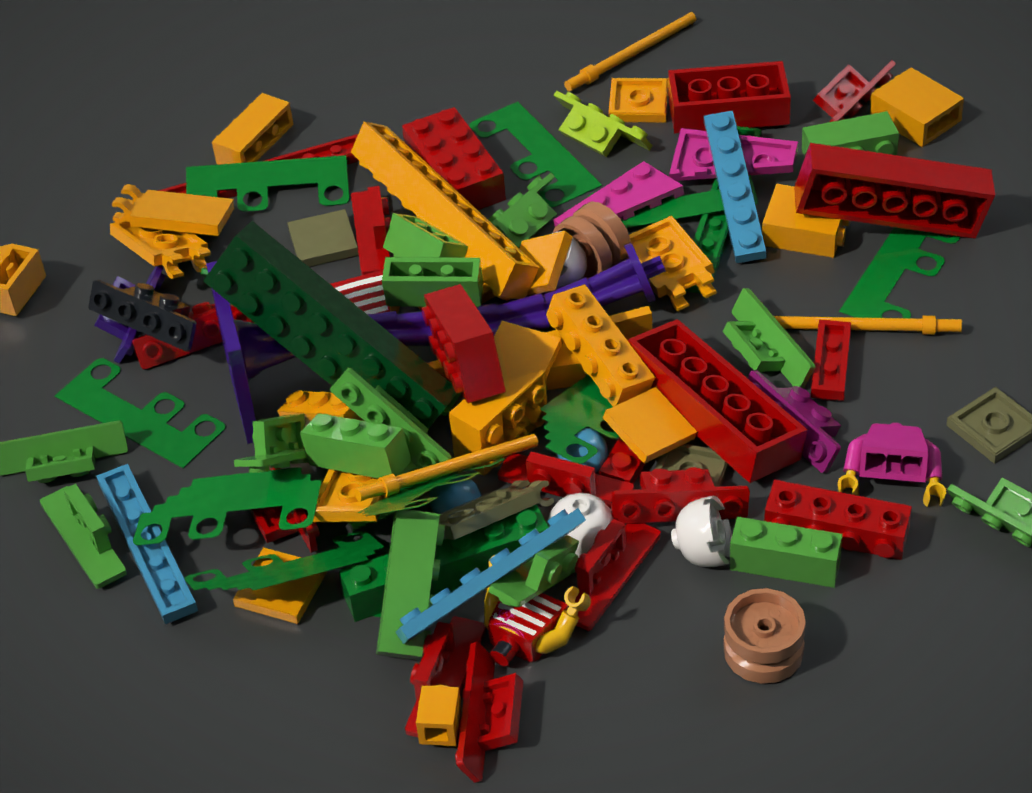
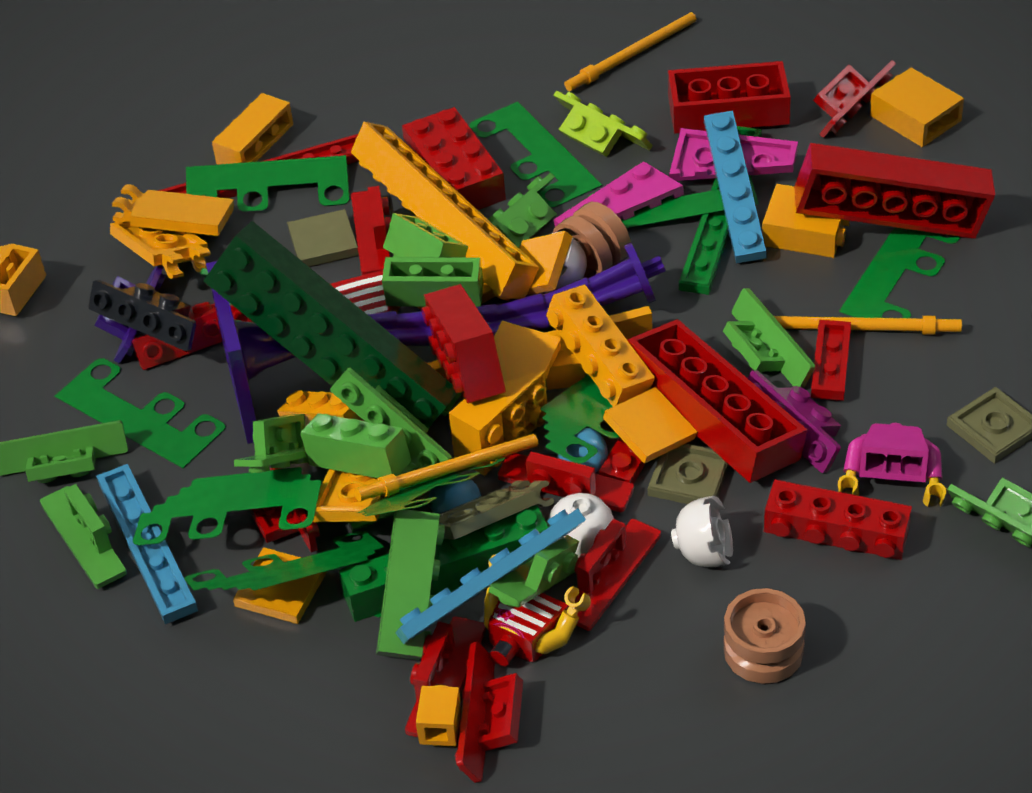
(639, 99): light orange tile -> none
(668, 492): red bracket -> none
(681, 257): light orange tile -> none
(785, 552): bright green brick -> none
(866, 133): bright green brick -> none

